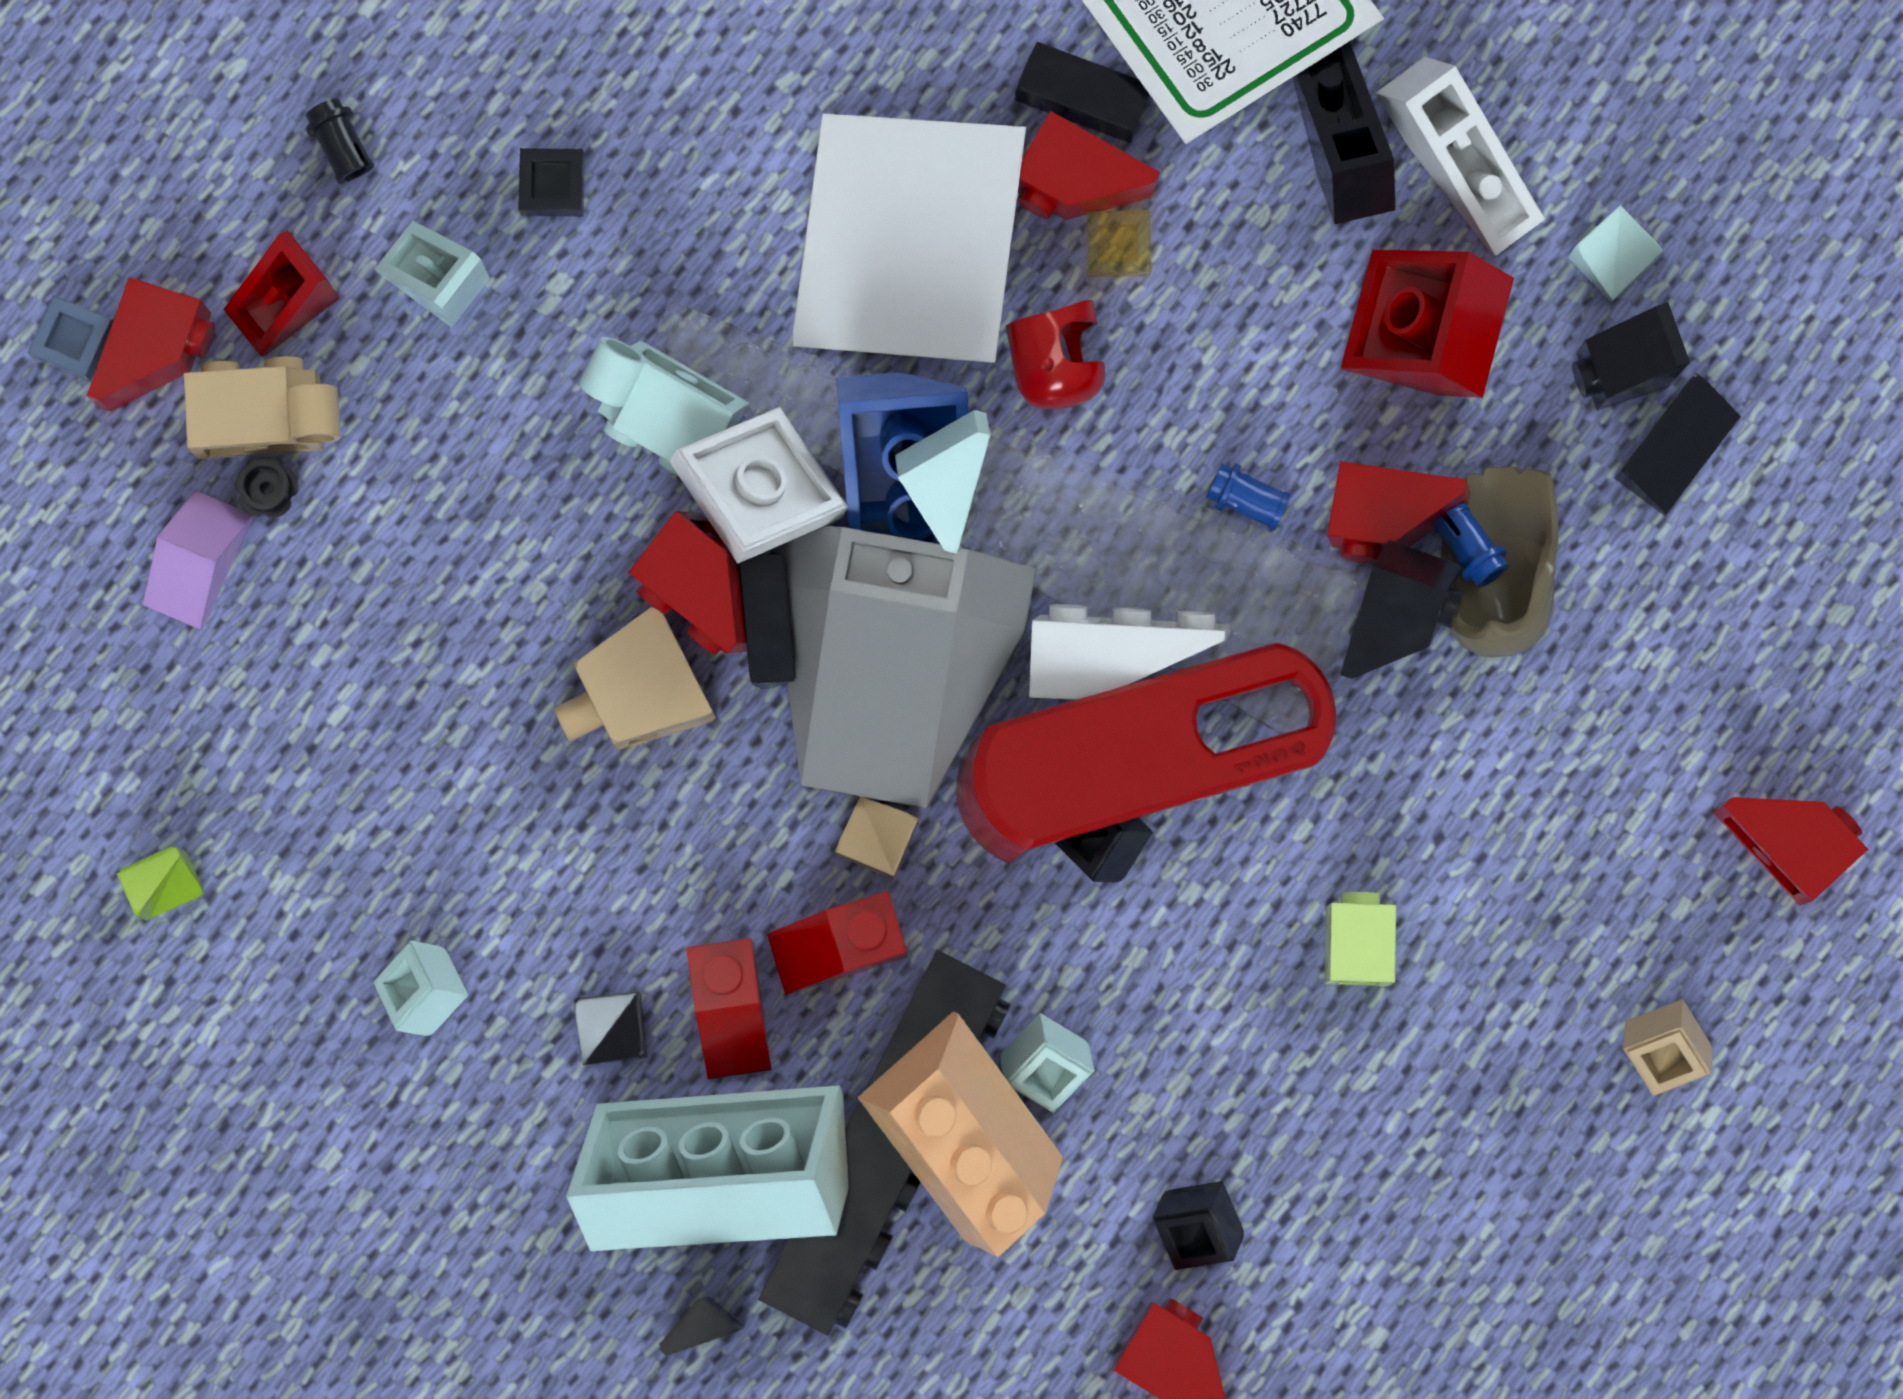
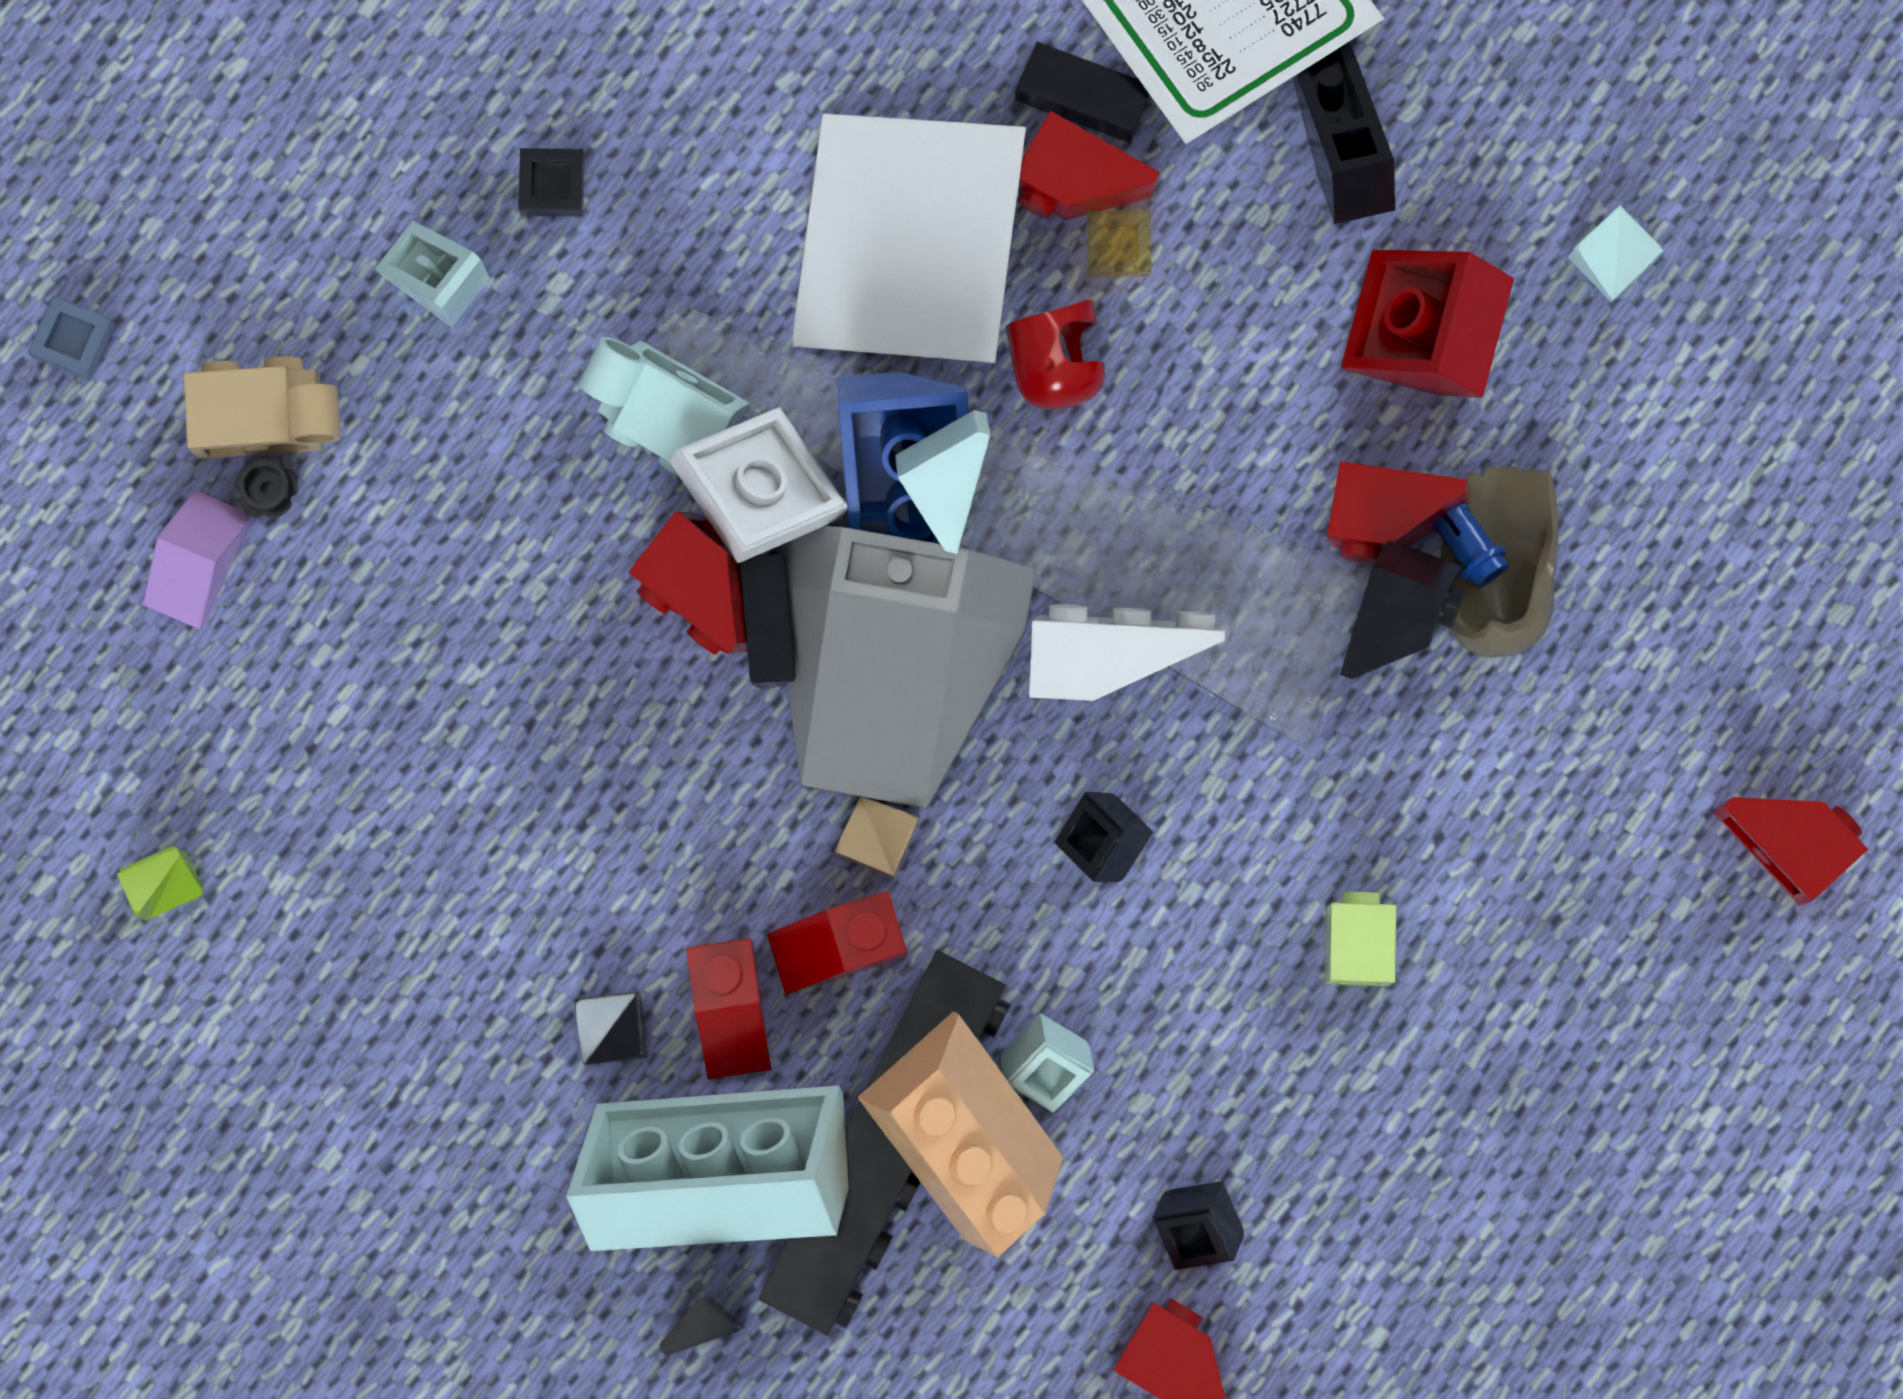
(149, 343): red slope -> none
(279, 295): red slope -> none
(338, 139): black pin -> none
(420, 988): light aqua slope -> none
(636, 687): tan torso -> none
(1131, 753): red piece -> none
(1247, 496): blue pin -> none
(1460, 151): white slope -> none
(1631, 358): black slope -> none
(1667, 1047): tan slope -> none
(1678, 445): black slope -> none

